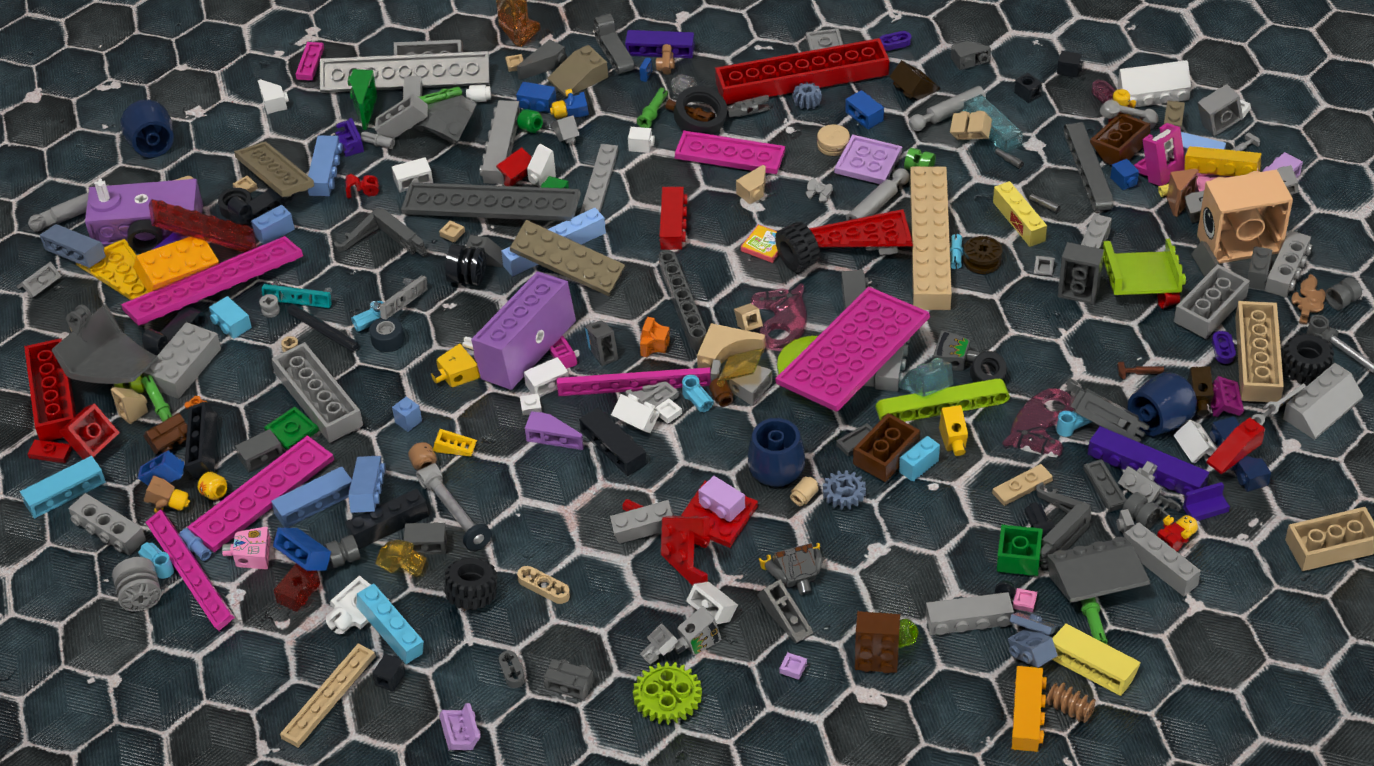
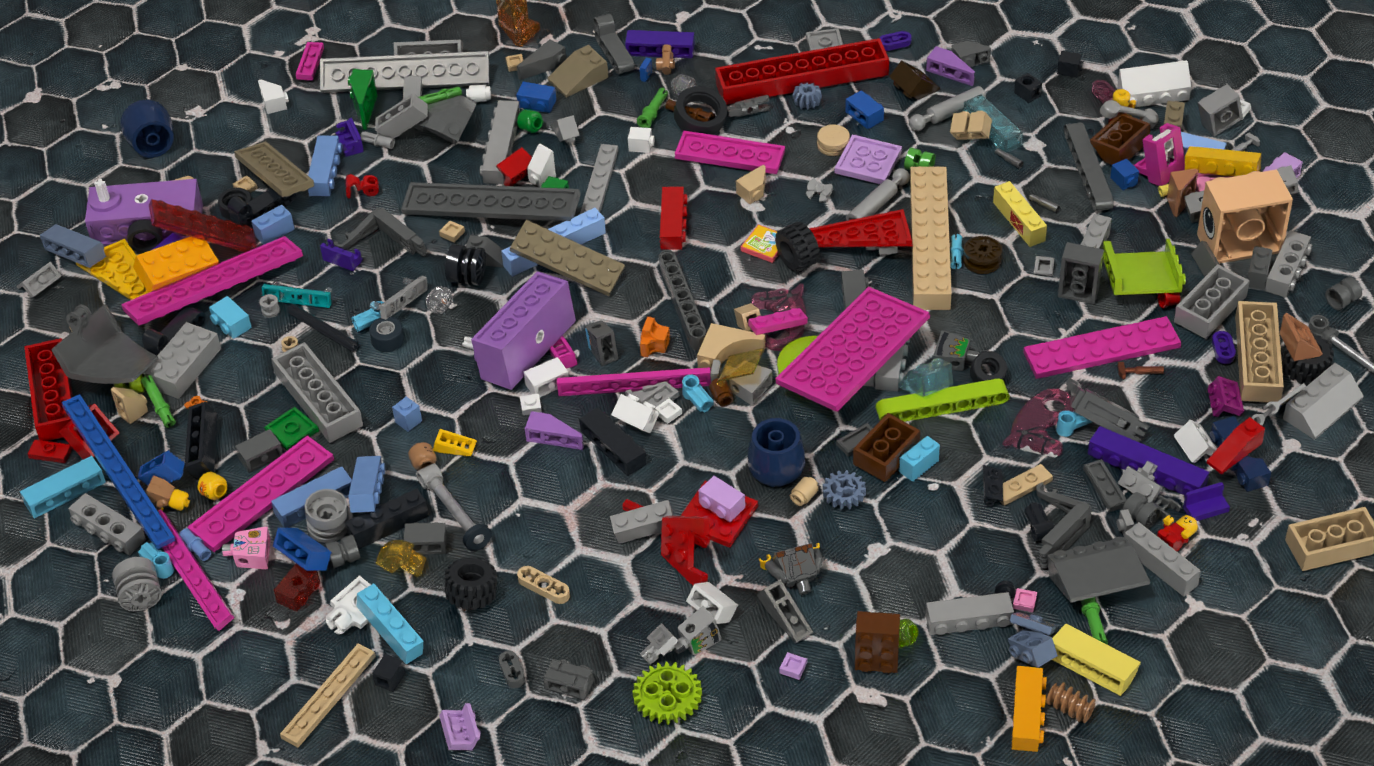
(59, 213): light grey piece -> none
(118, 472): none -> blue plate
(167, 434): reddish brown brick -> none
(326, 515): none -> light grey wheel
(340, 256): none -> dark purple hinge
(413, 171): white brick -> none
(439, 299): none -> clear head
(456, 367): yellow torso -> none
(571, 106): blue piece -> none
(777, 321): none -> dark pink plate
(950, 66): none -> medium lavender slope
(953, 429): yellow torso -> none
(992, 485): none -> black hinge
(1019, 550): green brick -> none
(1101, 347): none -> dark pink plate
(1164, 403): dark blue piece -> none
(1203, 392): dark brown torso -> none
(1298, 339): none -> nougat slope
(1313, 298): medium nougat piece -> none

